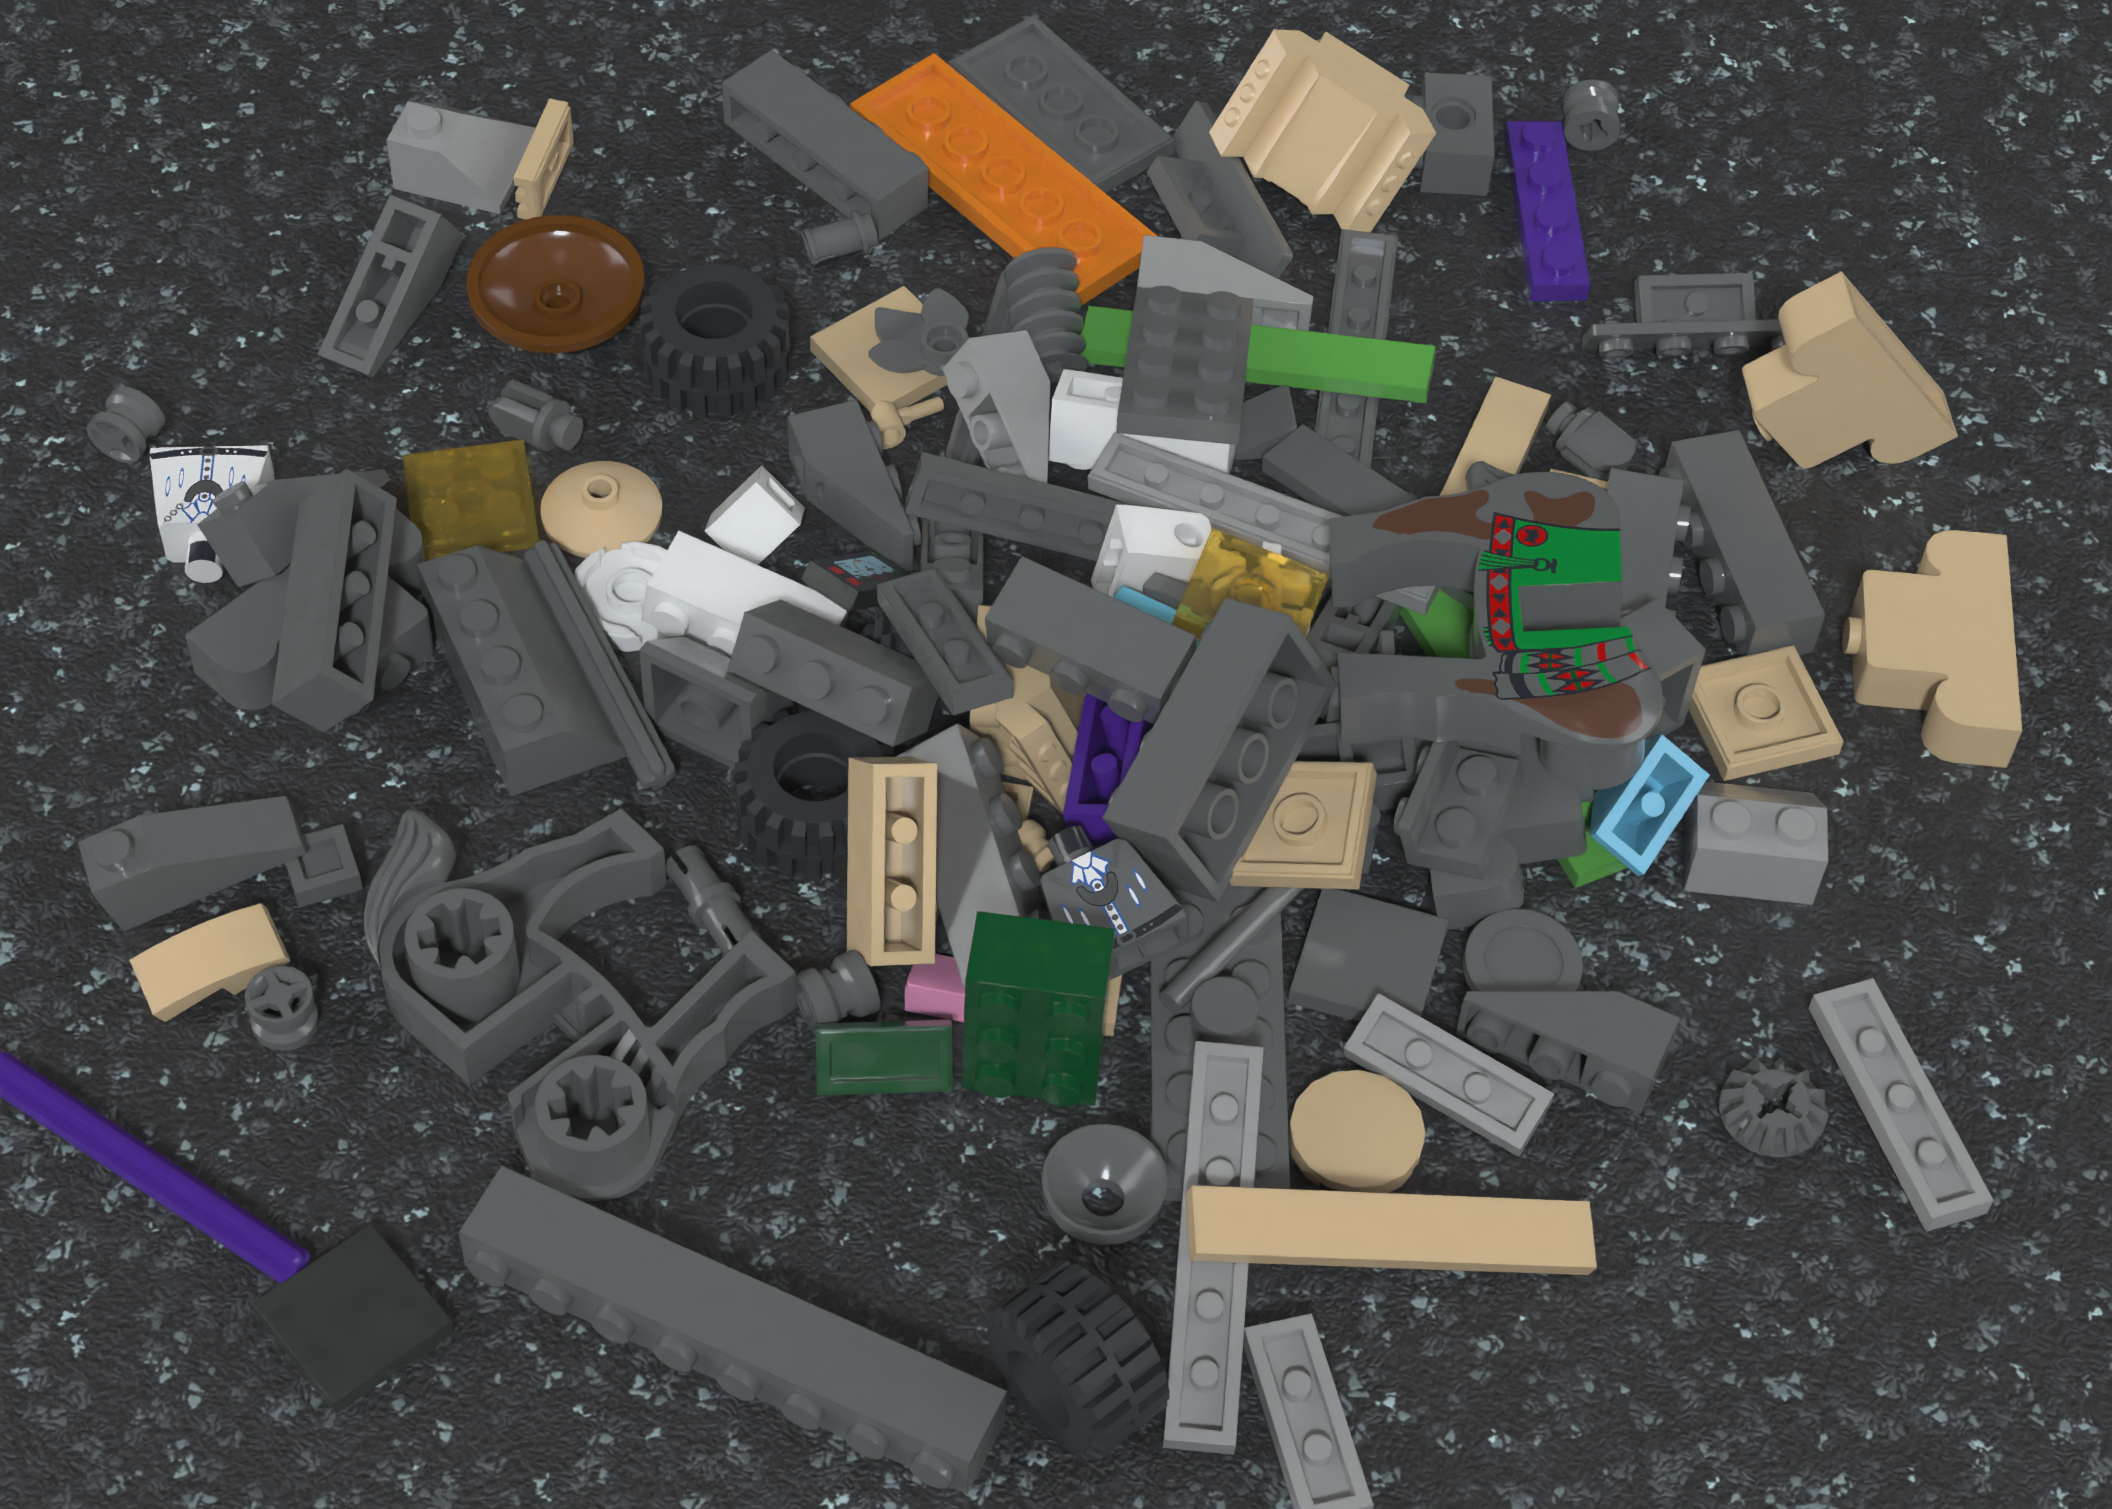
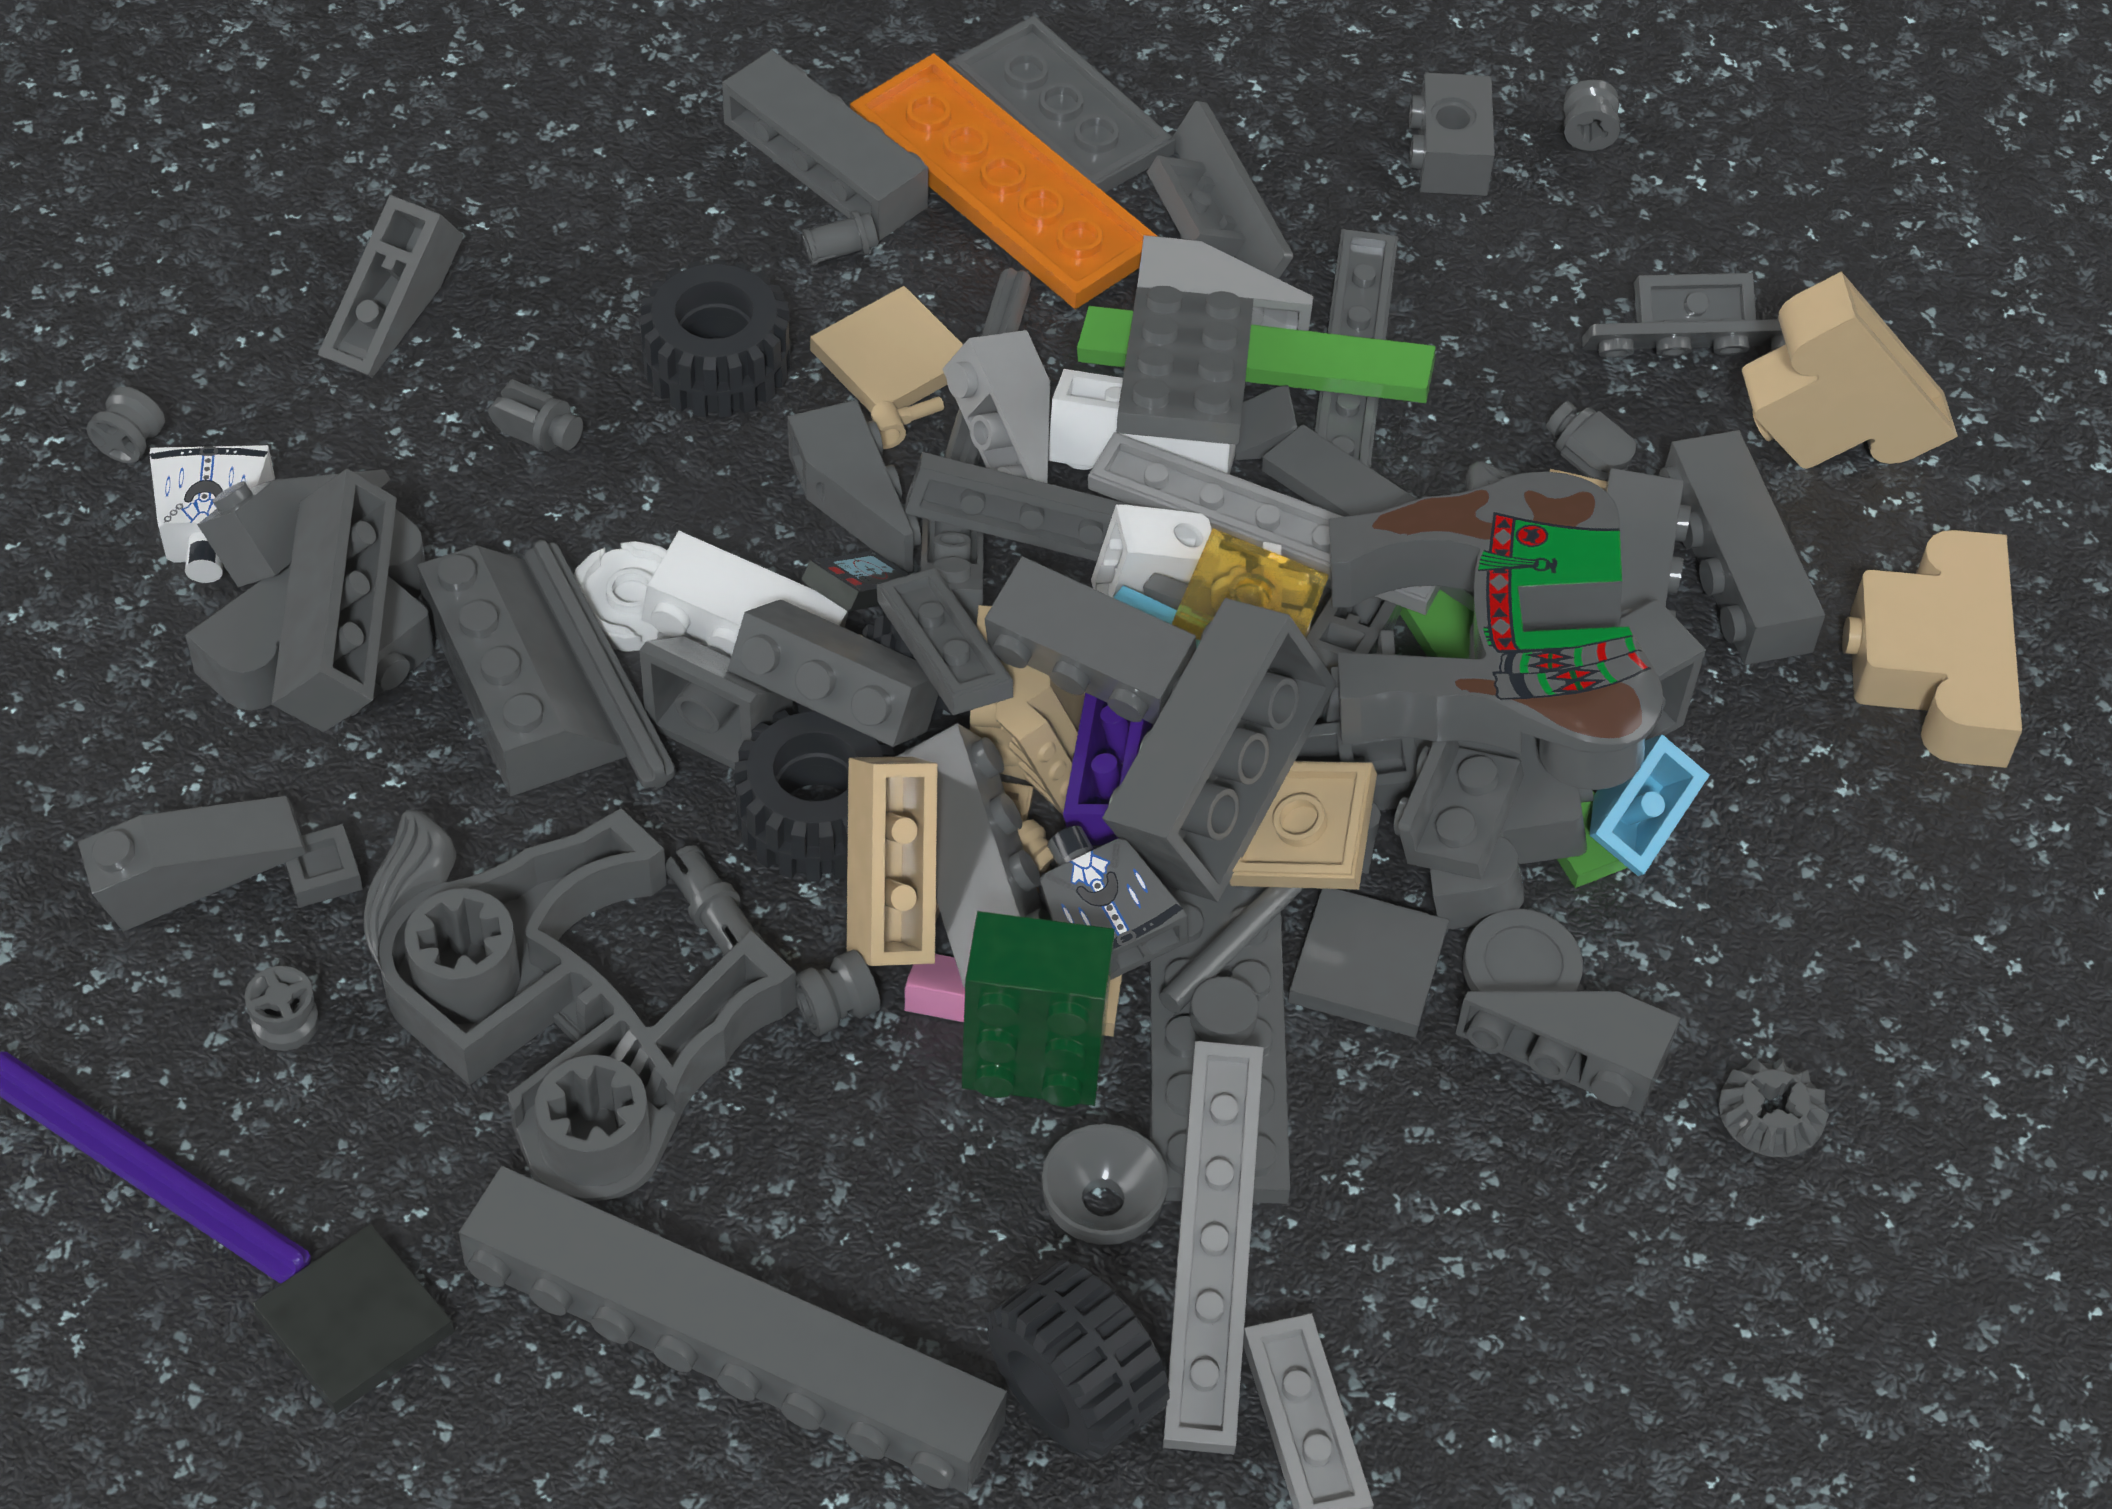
(208, 958): tan slope -> none
(456, 155): light grey slope -> none
(472, 498): clear yellow plate -> none
(543, 159): tan tile -> none
(555, 284): reddish brown dish -> none
(600, 507): tan dish -> none
(755, 518): white panel -> none
(884, 1057): dark green tile -> none
(920, 340): dark grey plate -> none
(1046, 306): dark grey piece -> none
(1324, 127): tan slope -> none
(1356, 1132): tan tile -> none
(1389, 1230): tan tile -> none
(1448, 1074): light grey plate -> none
(1500, 431): tan tile -> none
(1546, 211): dark purple plate -> none
(1755, 843): light grey slope -> none
(1762, 714): tan tile -> none
(1900, 1105): light grey plate -> none

